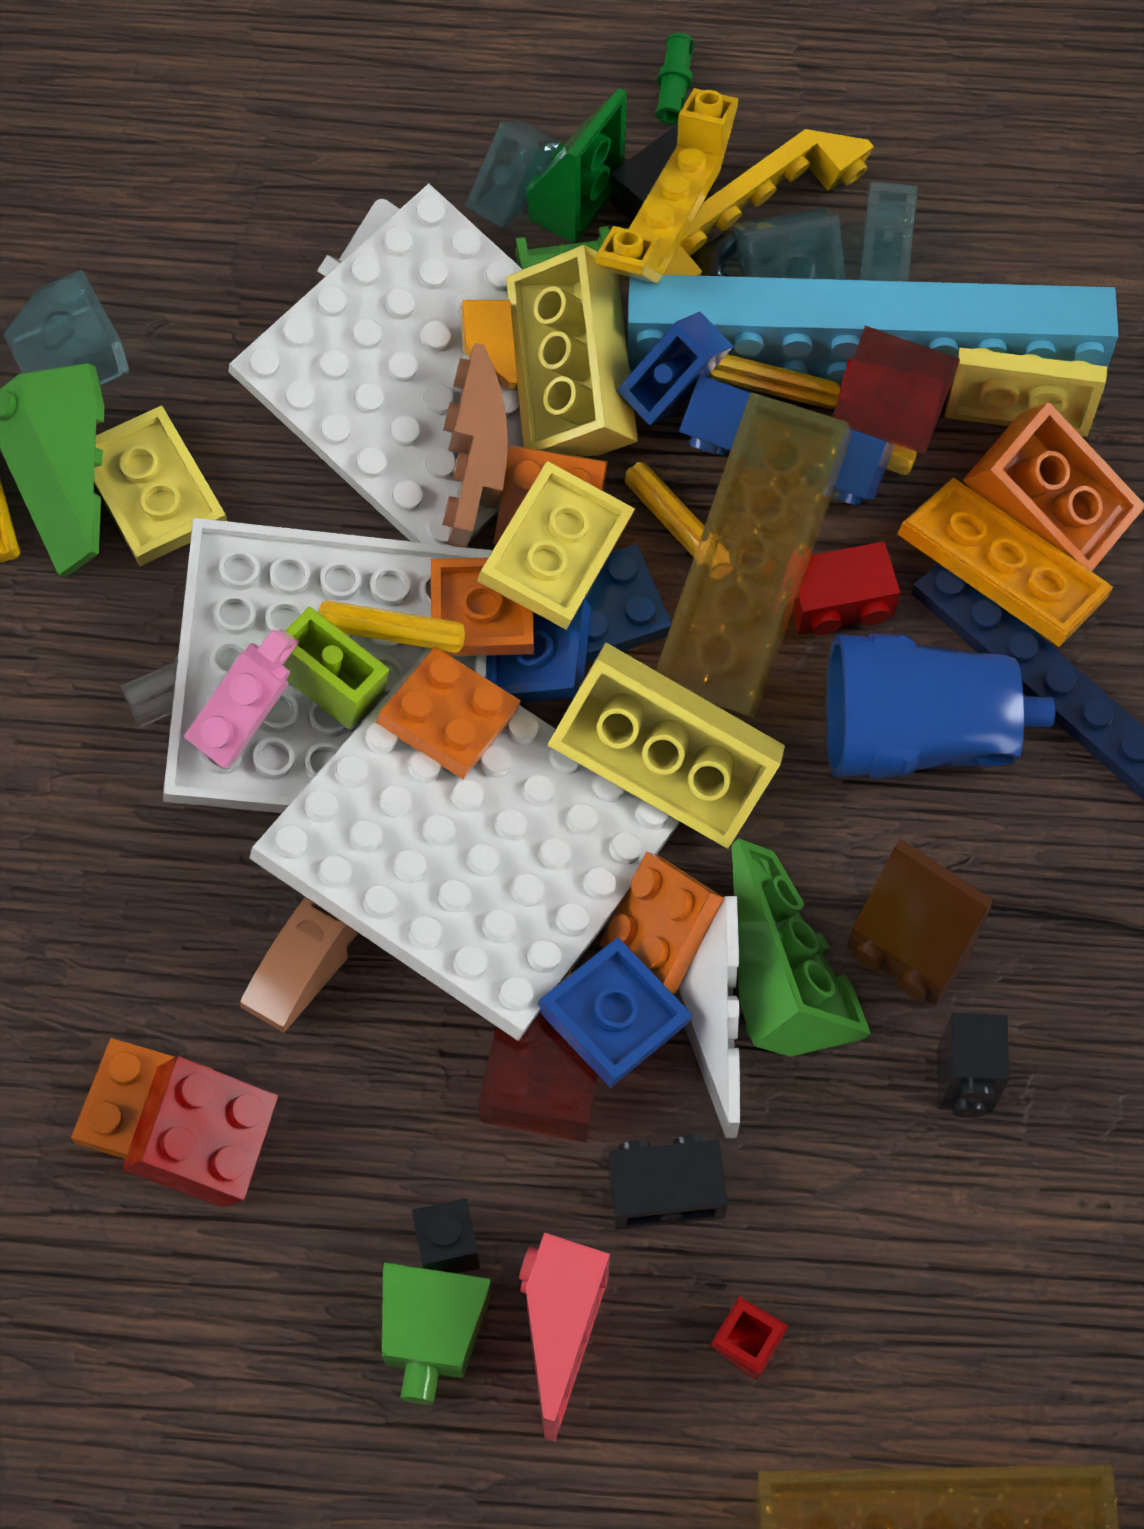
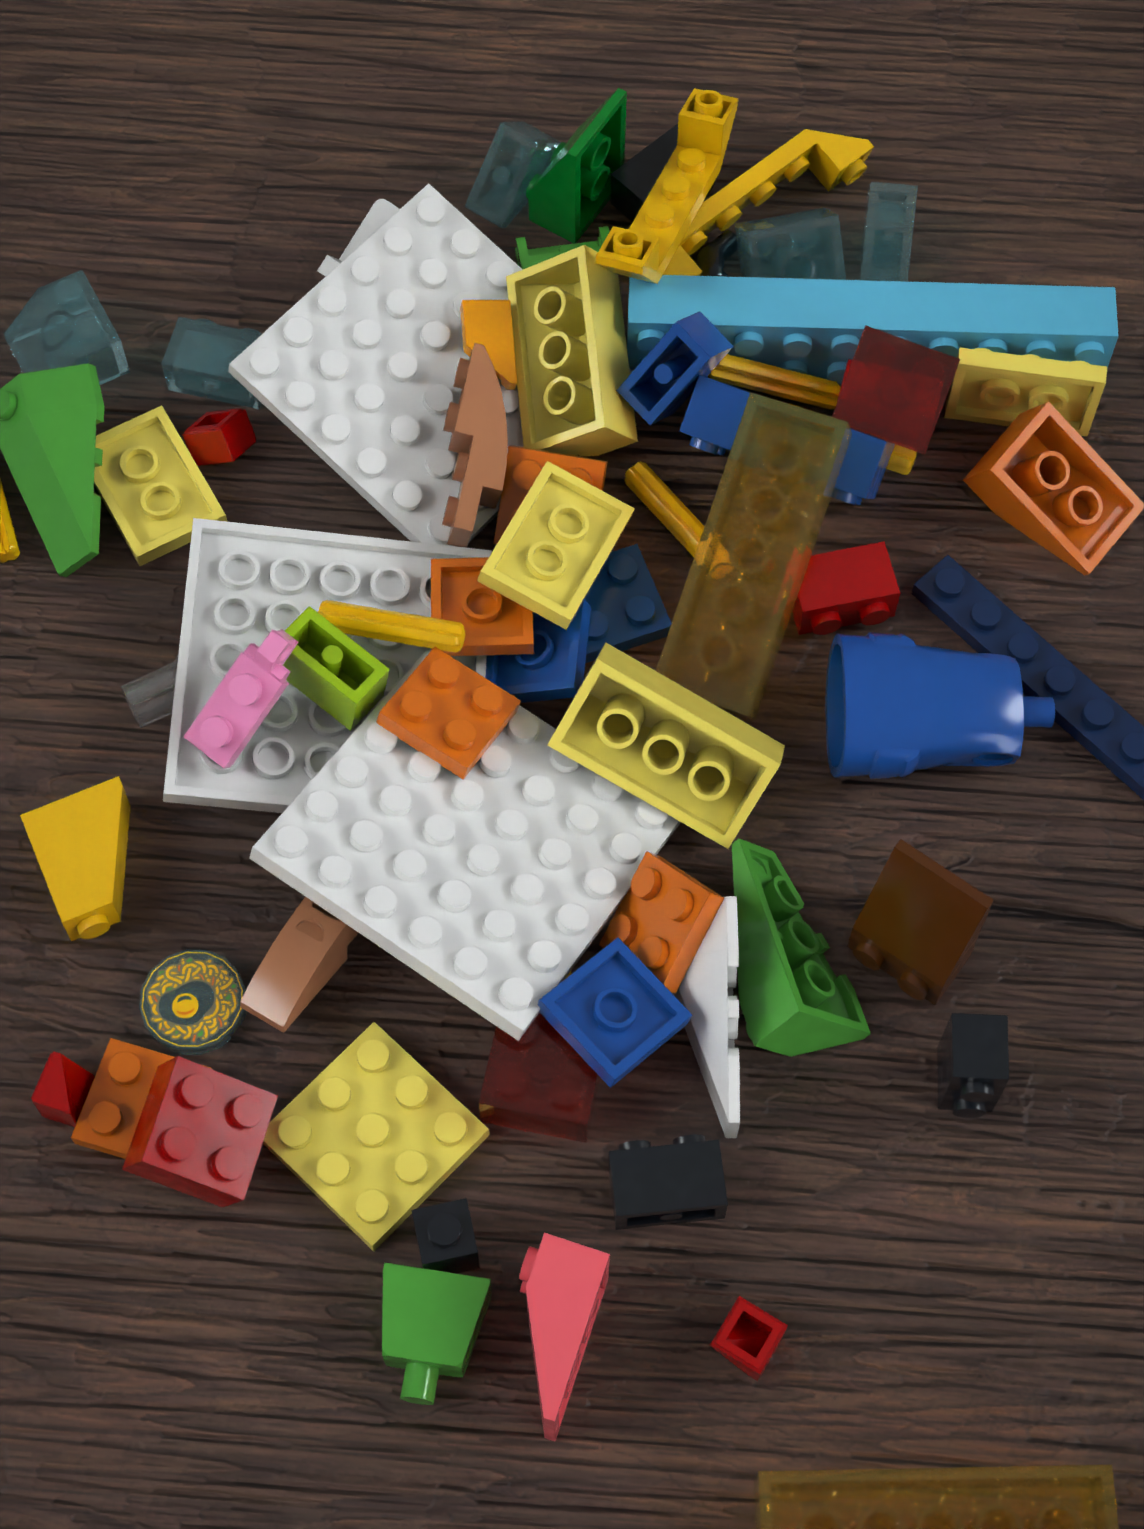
(62, 1089): none -> red slope
(83, 855): none -> yellow slope
(192, 1002): none -> tile
(200, 361): none -> clear light blue brick
(219, 436): none -> red slope
(374, 1135): none -> light yellow plate
(674, 77): green pin -> none
(1005, 561): light orange tile -> none

